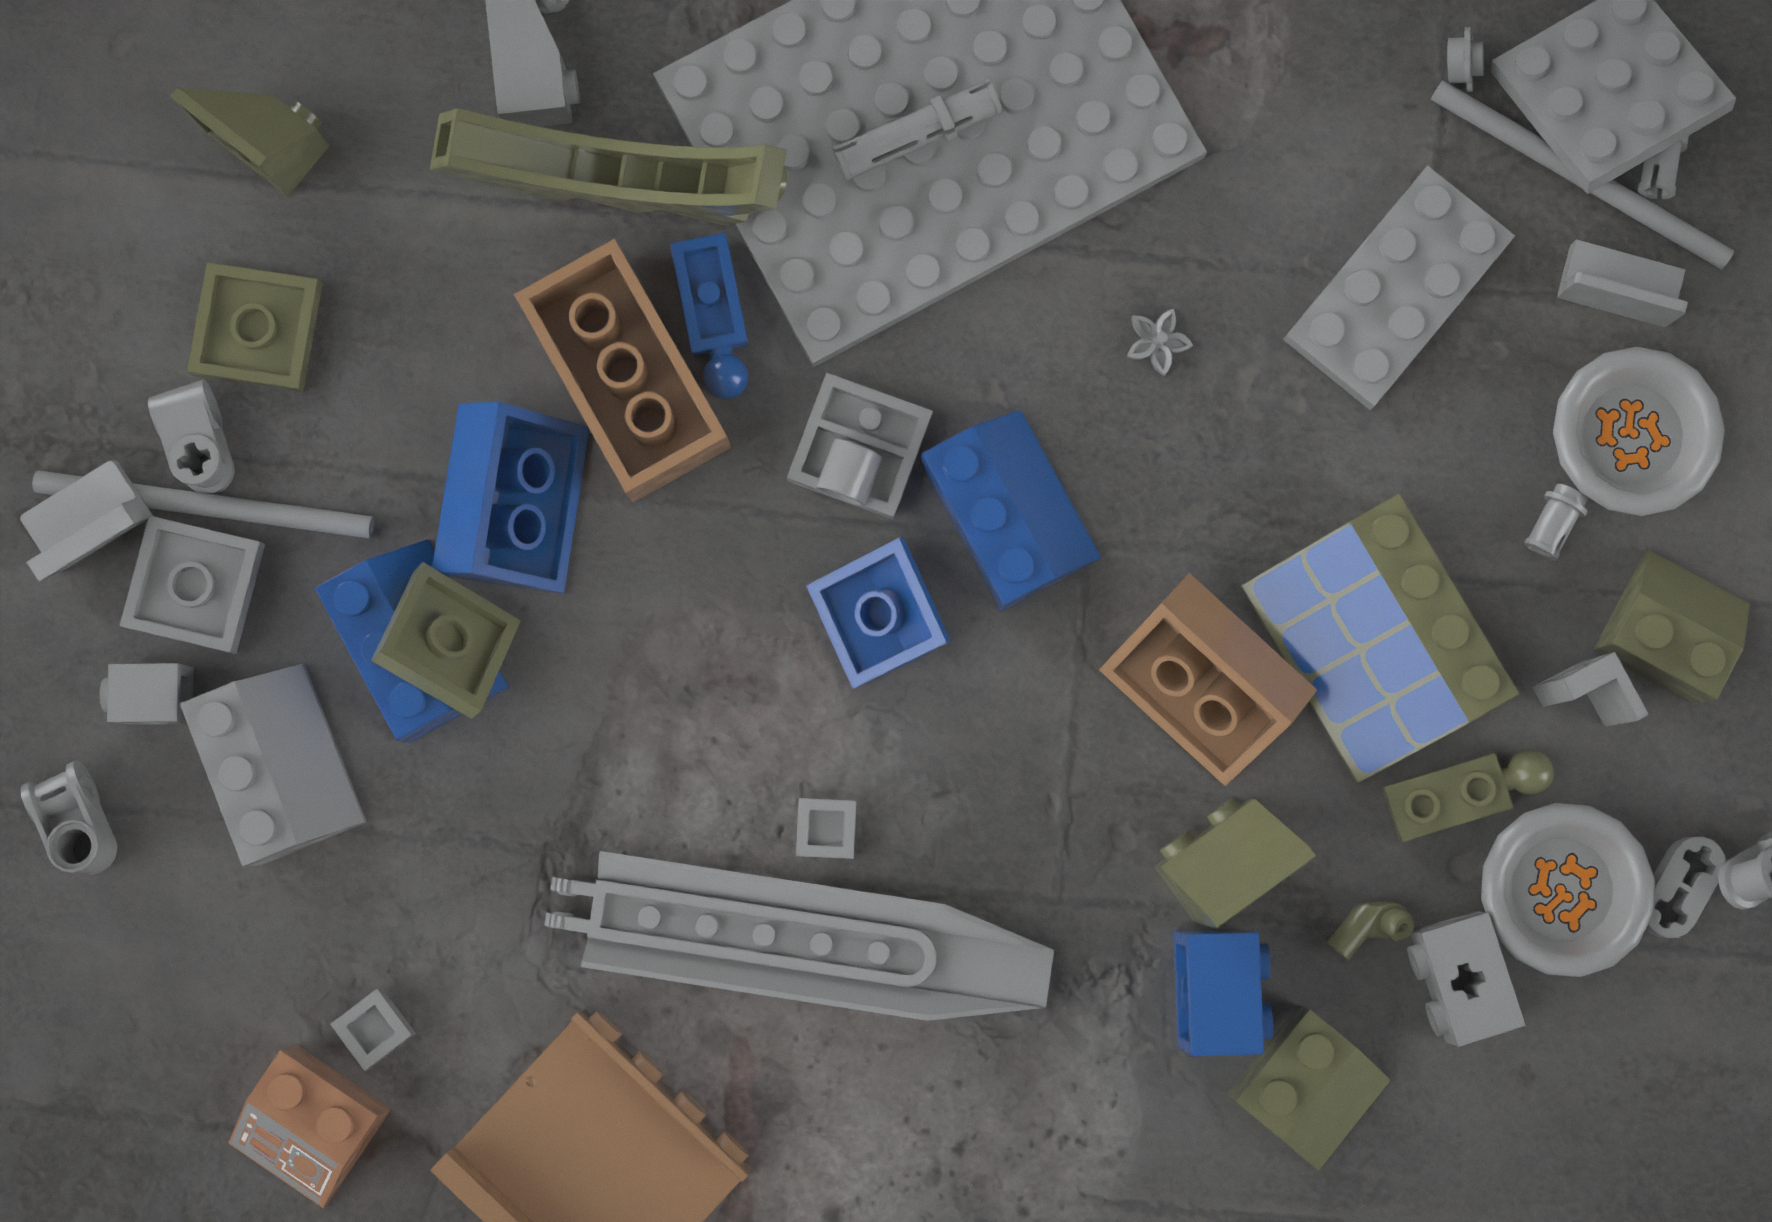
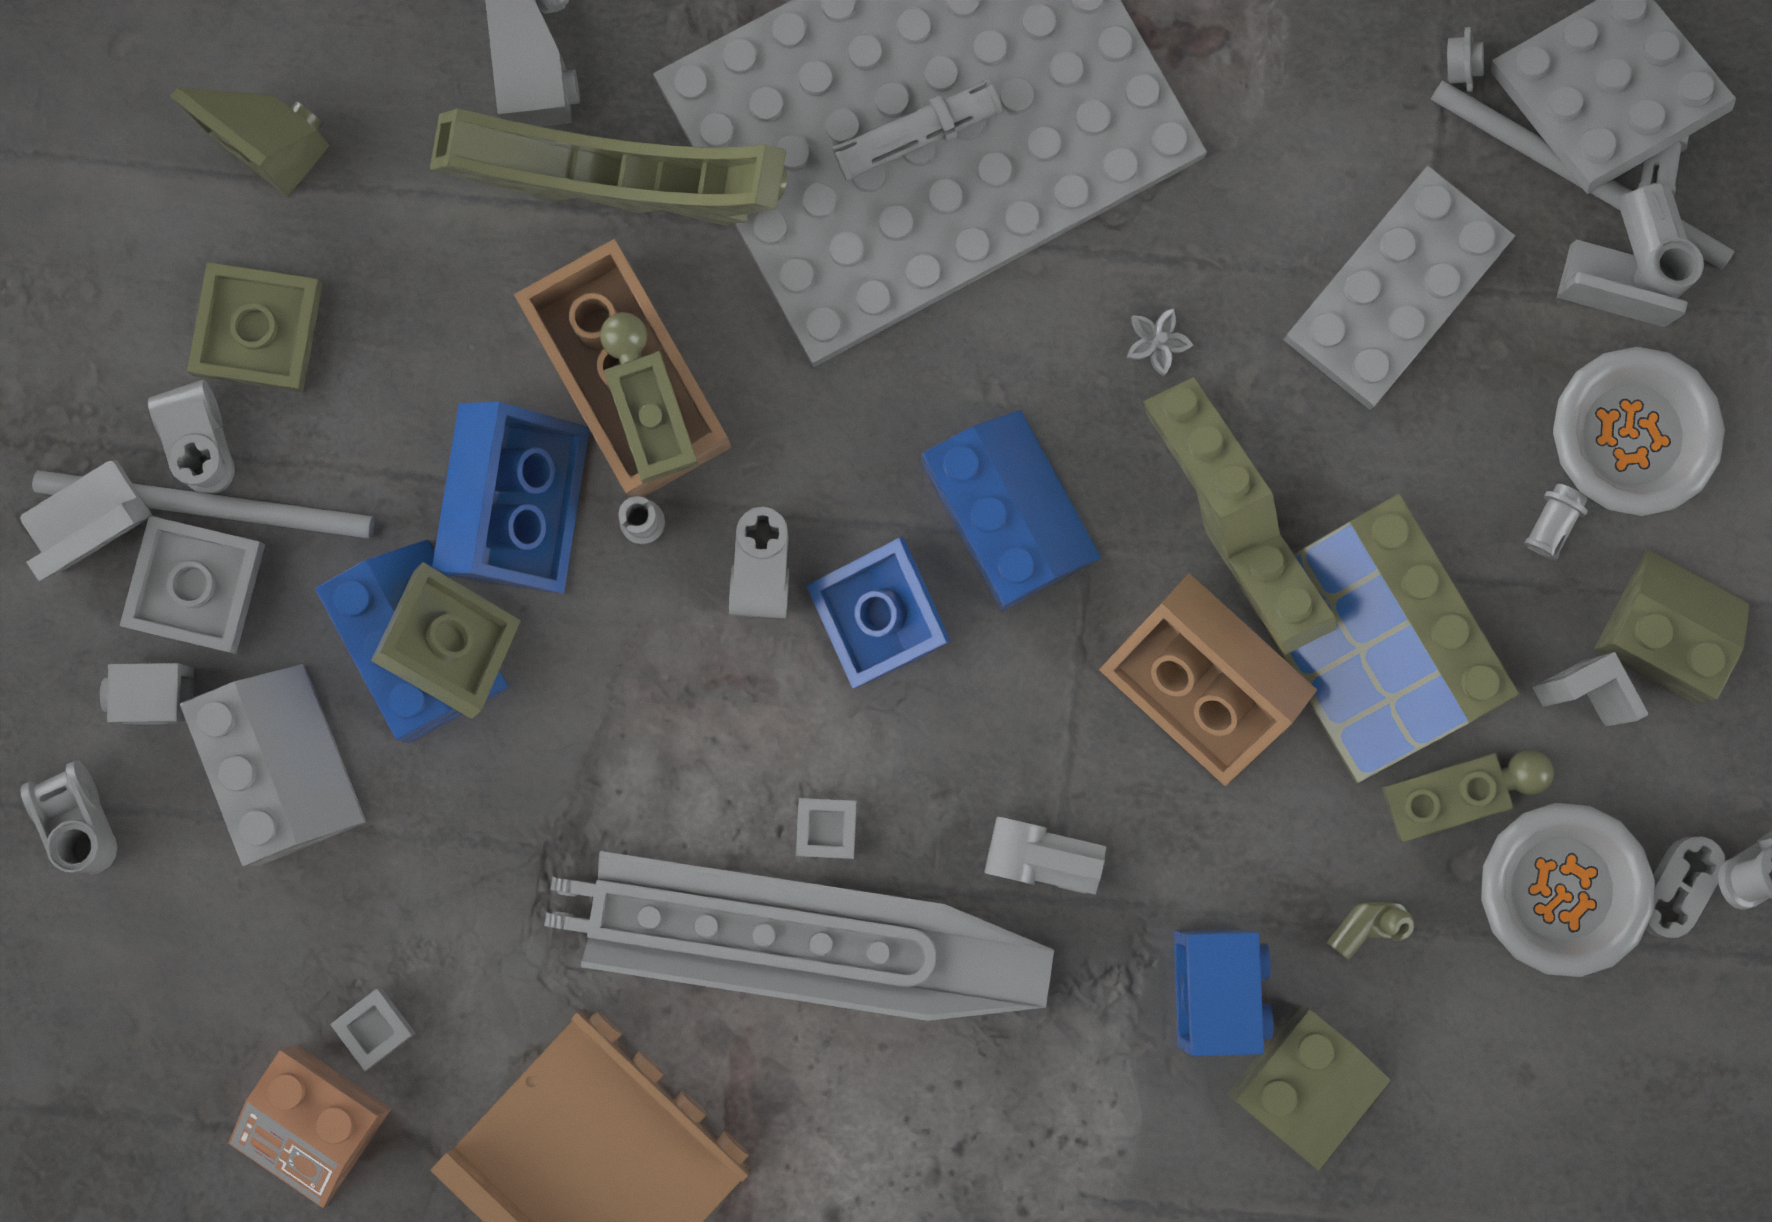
(645, 401): none -> olive plate
(647, 532): none -> light grey pin
(712, 311): blue plate -> none
(760, 576): none -> light grey piece
(859, 446): light grey plate -> none
(1031, 855): none -> light grey piece
(1231, 861): olive slope -> none
(1240, 515): none -> olive bracket
(1489, 997): light grey brick -> none
(1659, 238): none -> light grey piece

